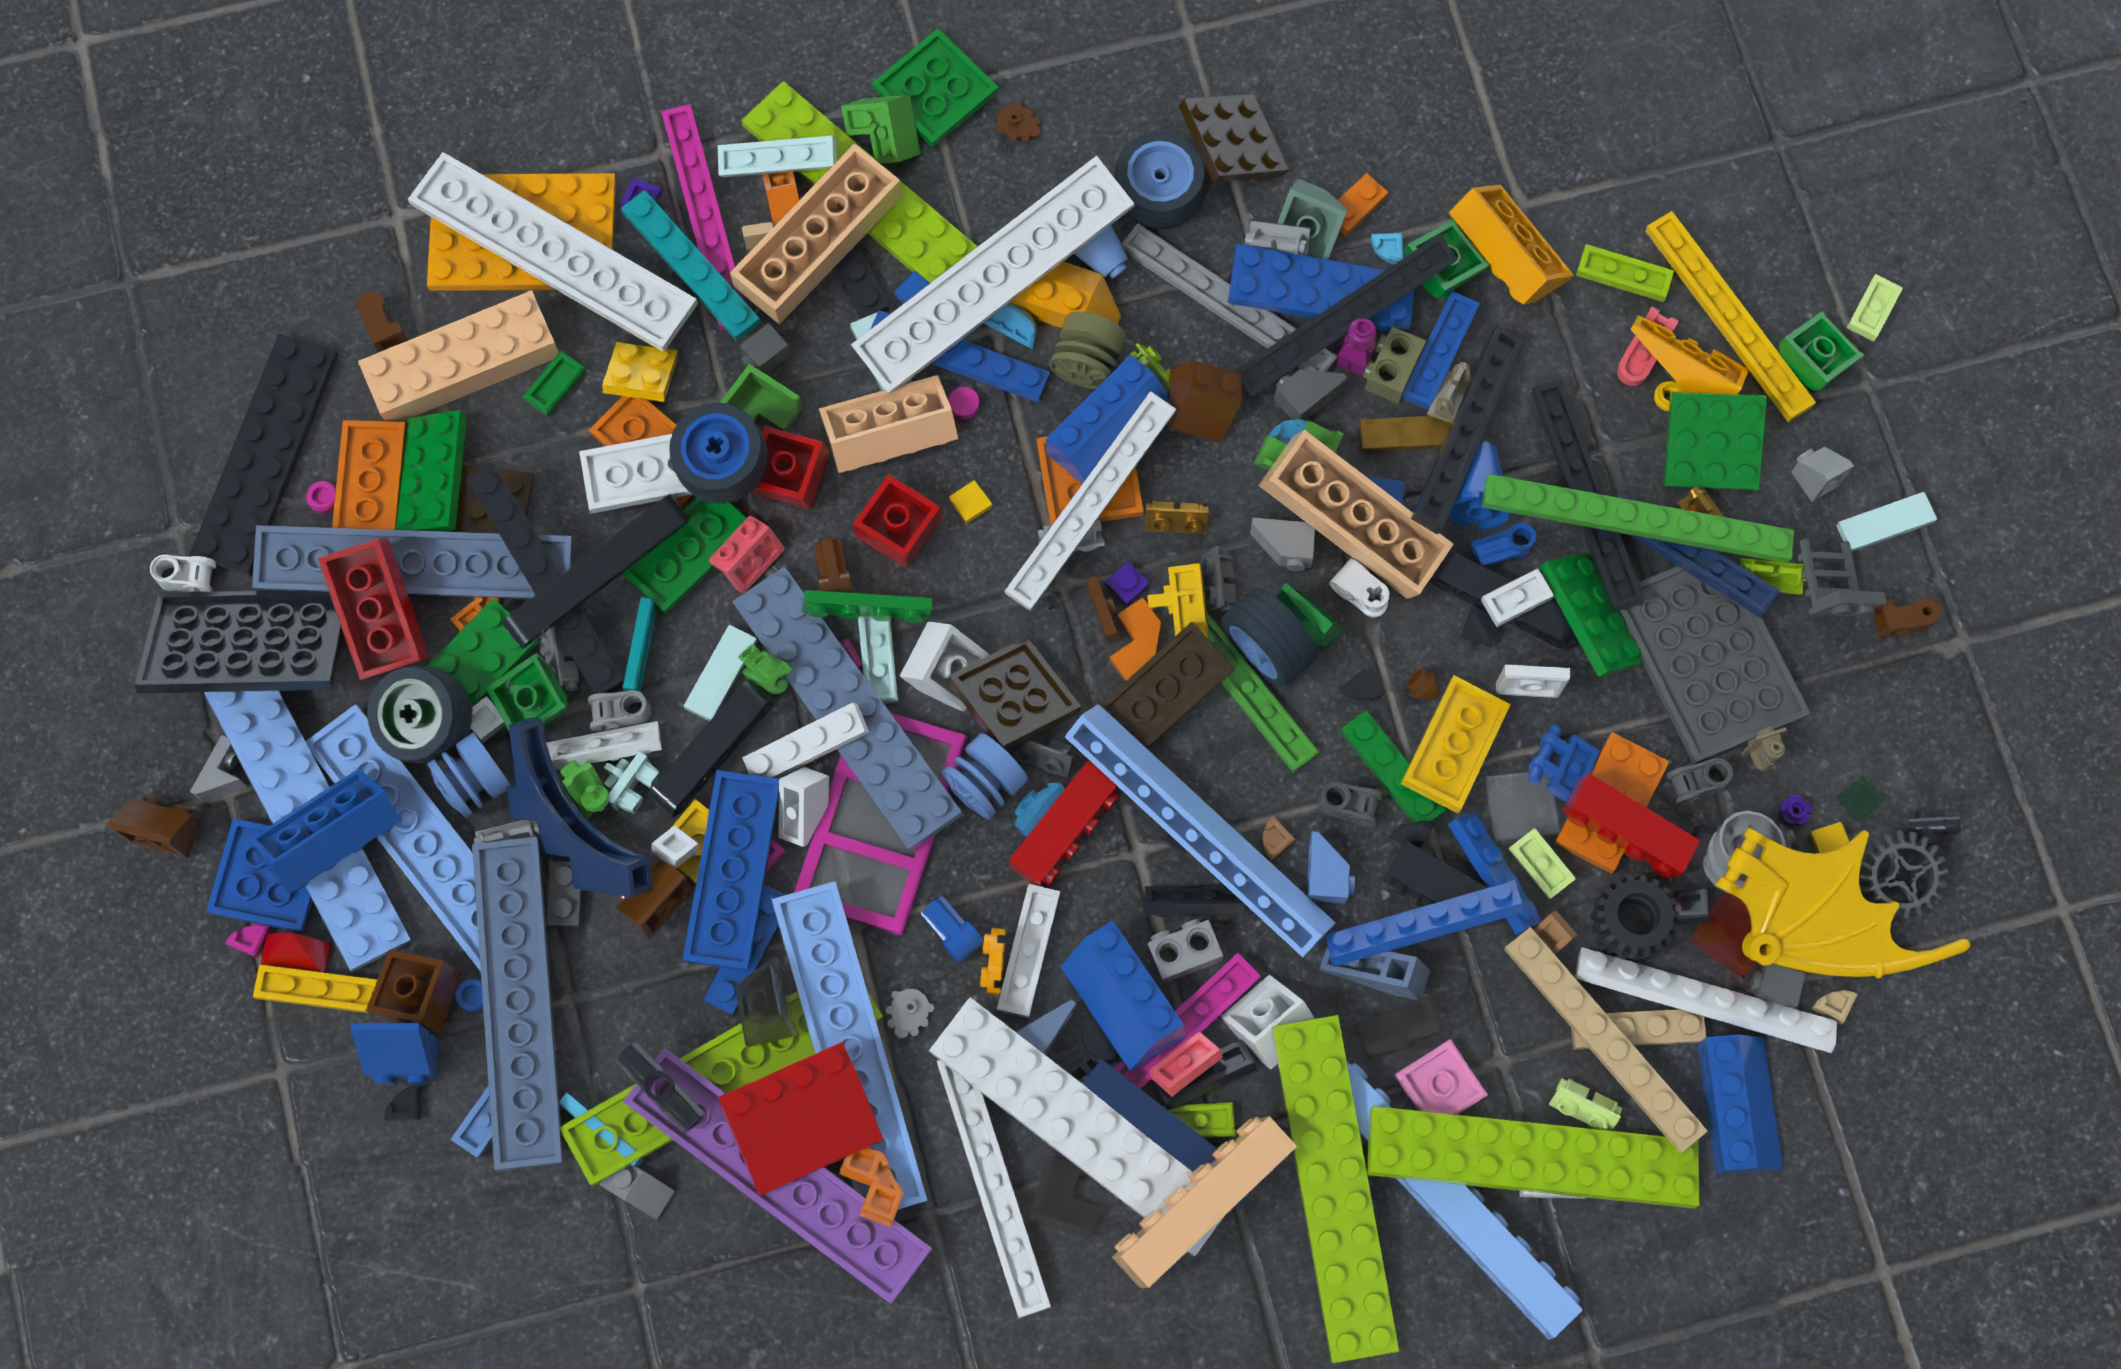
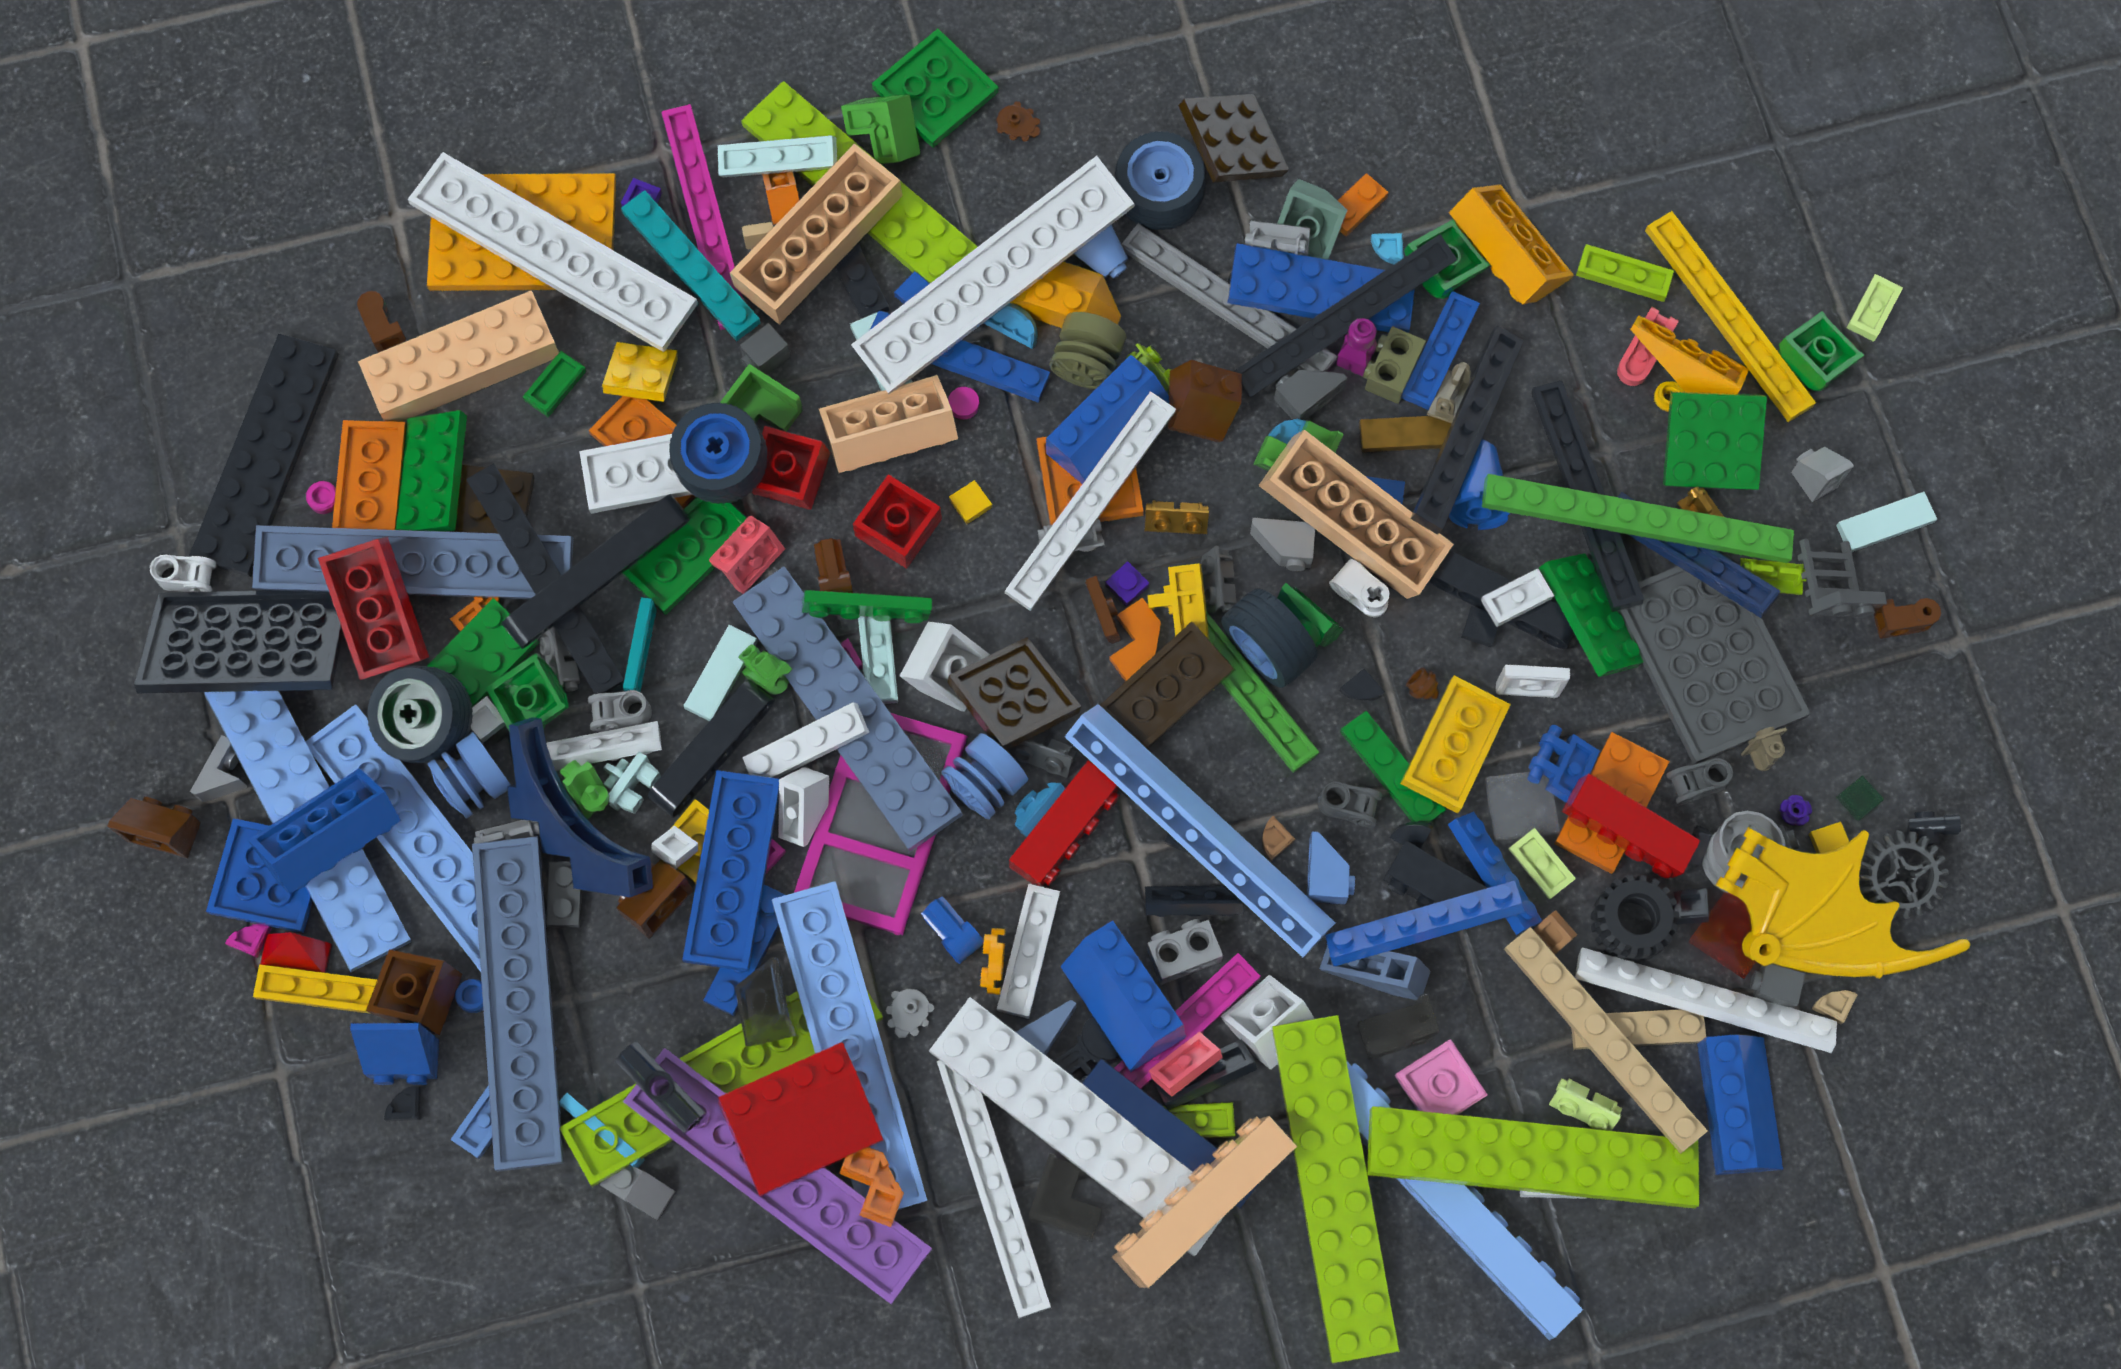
(1501, 546): blue piece -> none

